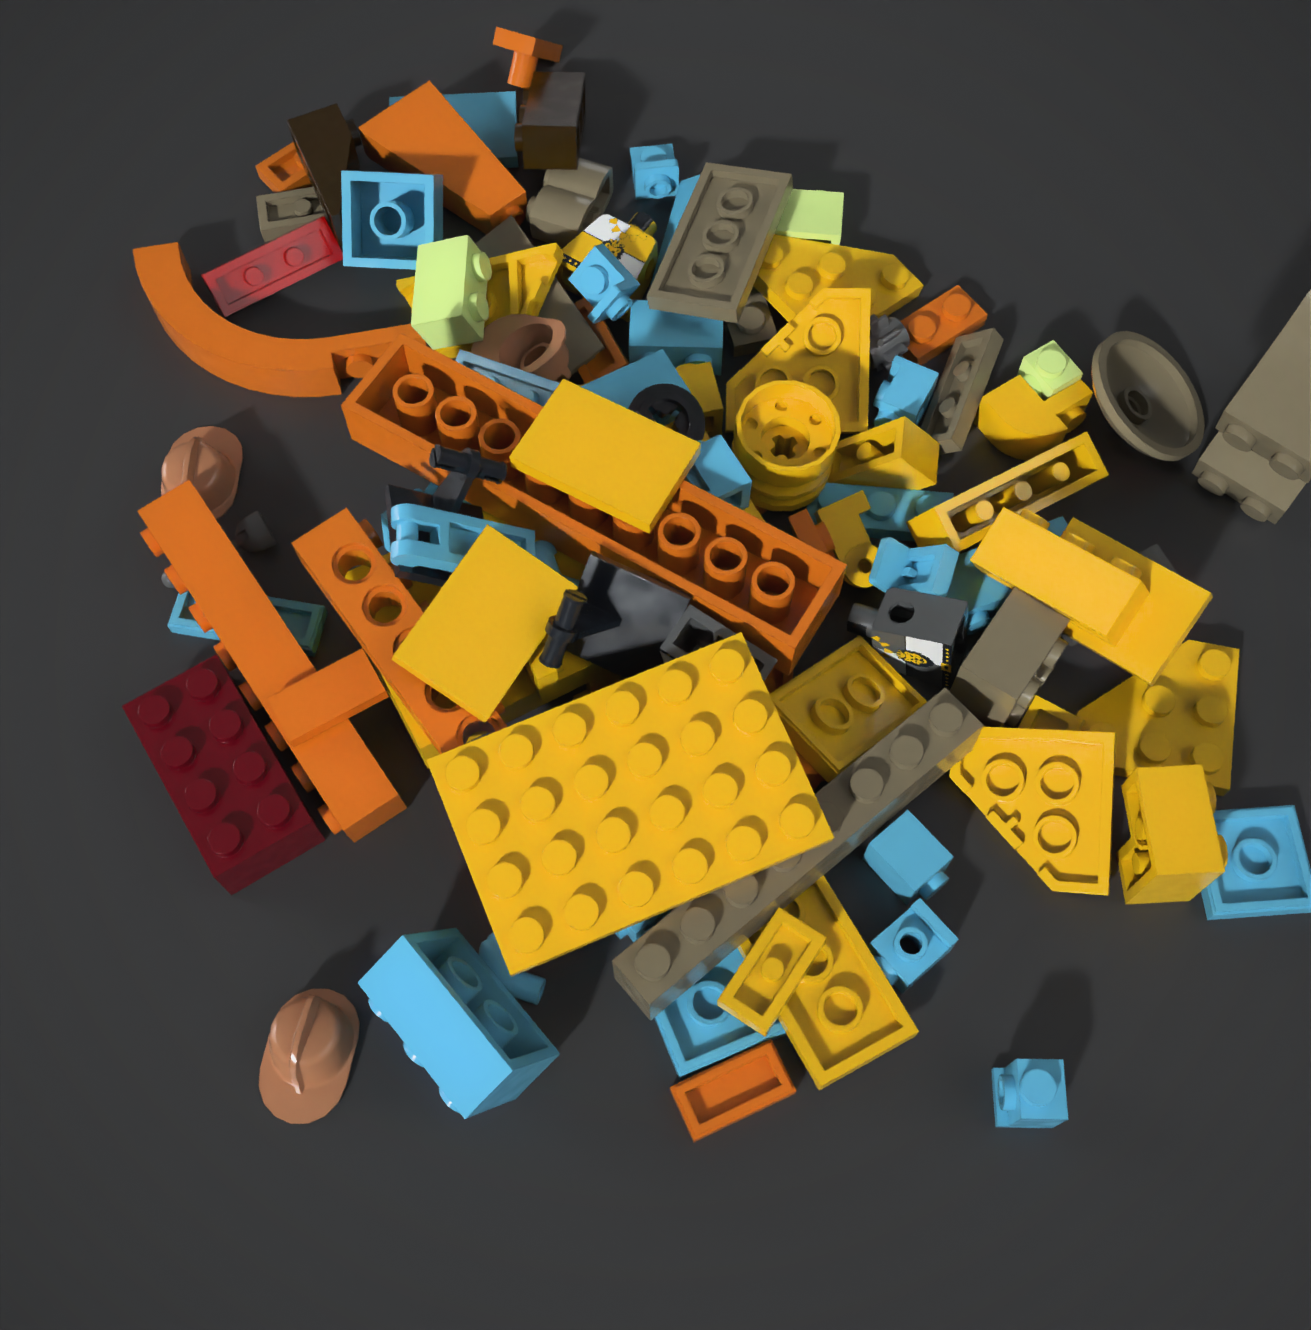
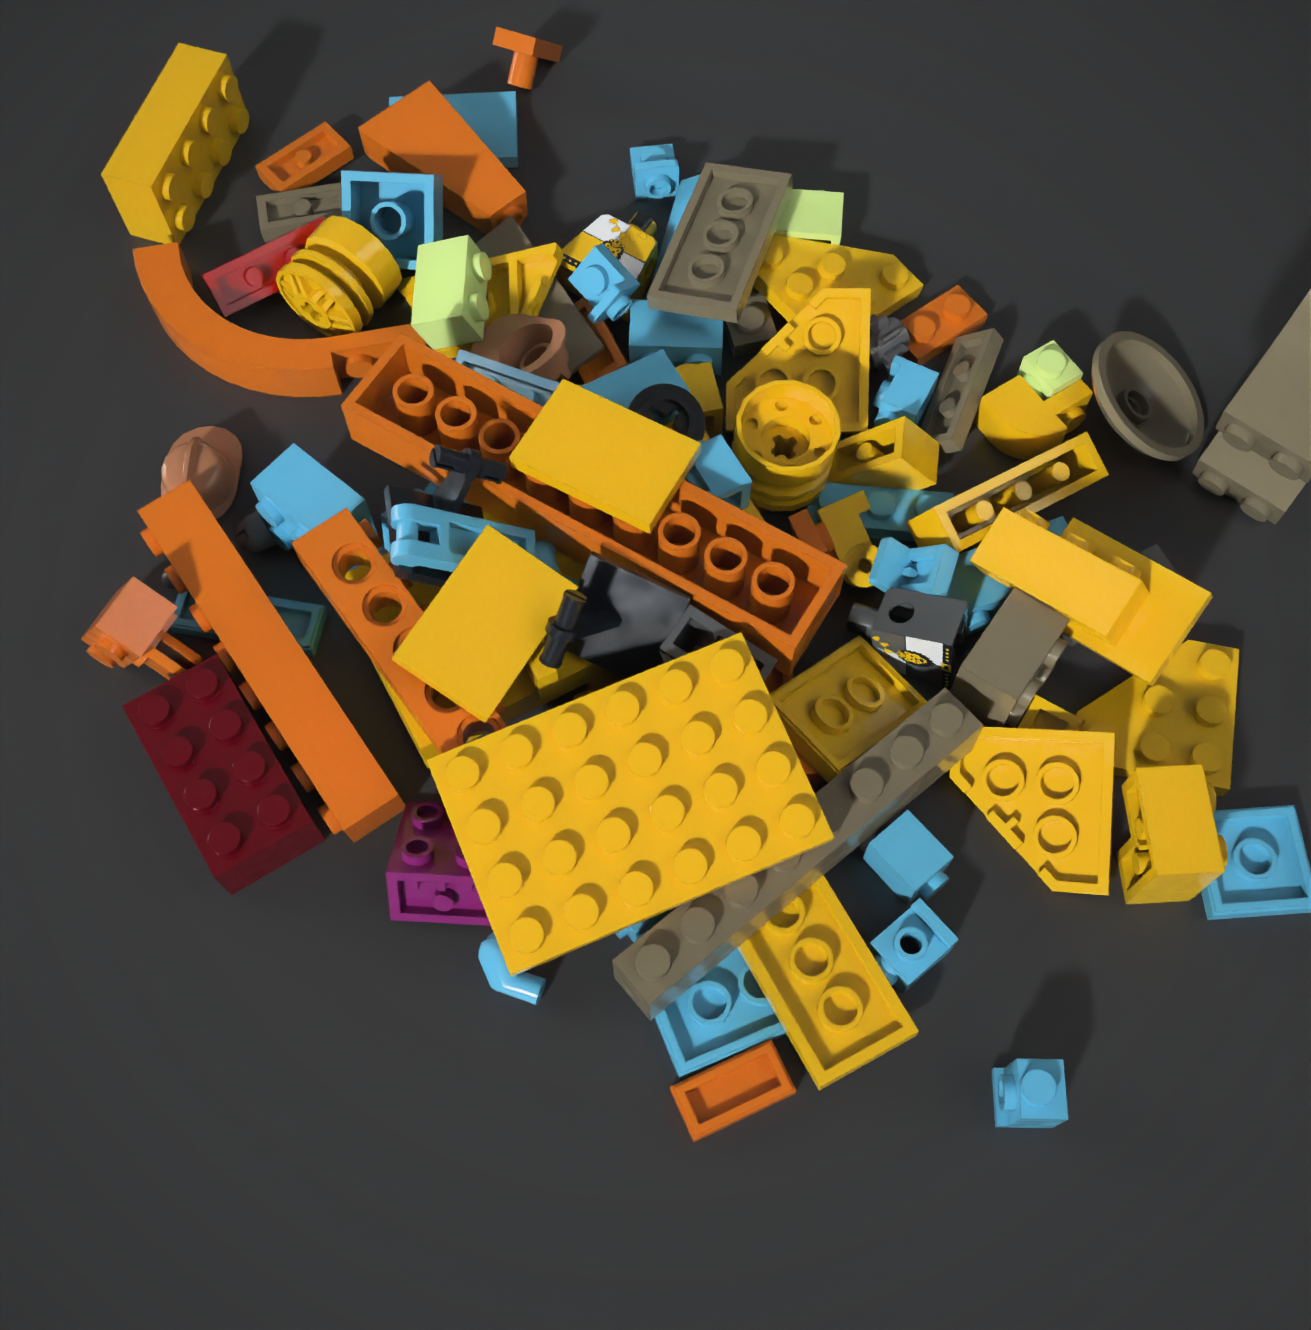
(133, 630): none -> orange brick
(177, 145): none -> yellow brick
(301, 494): none -> medium azure brick
(309, 1055): nougat piece -> none
(325, 148): dark brown slope -> none
(327, 697): orange tile -> none
(339, 277): none -> yellow wheel
(429, 872): none -> magenta bracket
(457, 1020): medium azure brick -> none
(552, 121): dark brown brick -> none
(569, 201): dark tan brick -> none
(771, 971): yellow plate -> none

